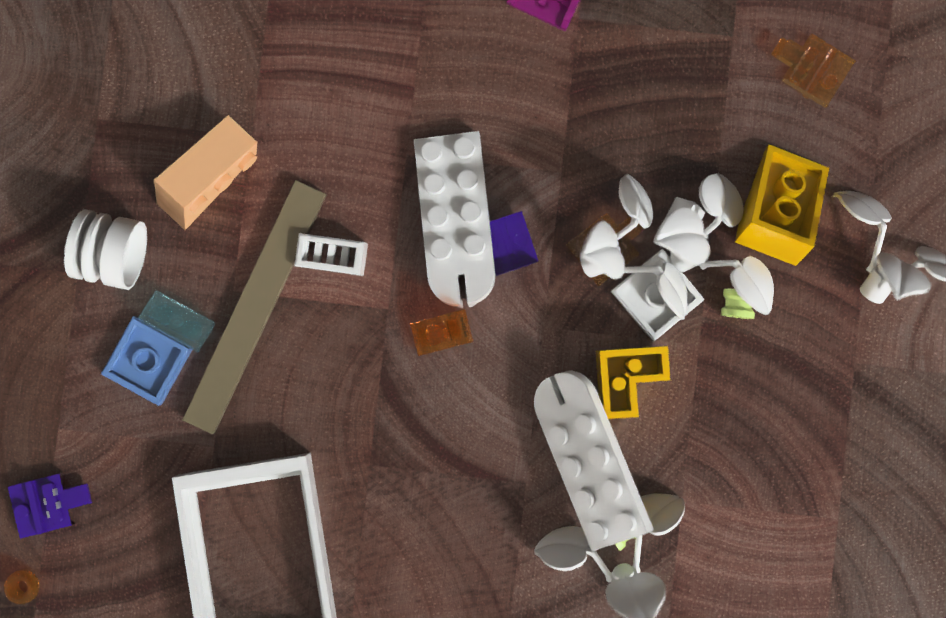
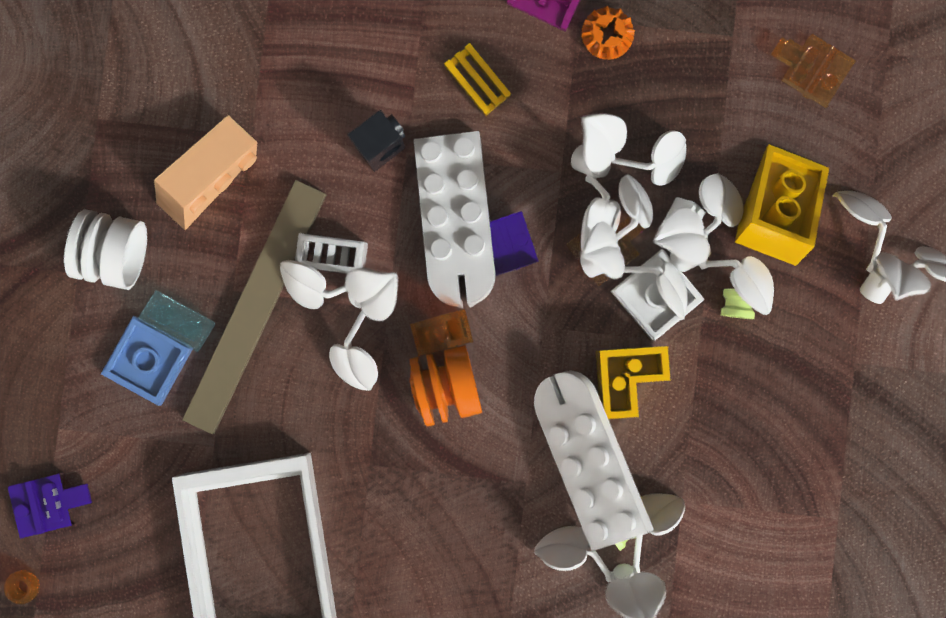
(367, 290): none -> white plant
(378, 139): none -> black brick
(444, 386): none -> orange wheel
(460, 57): none -> yellow tile
(602, 140): none -> white plant
(614, 46): none -> orange gear

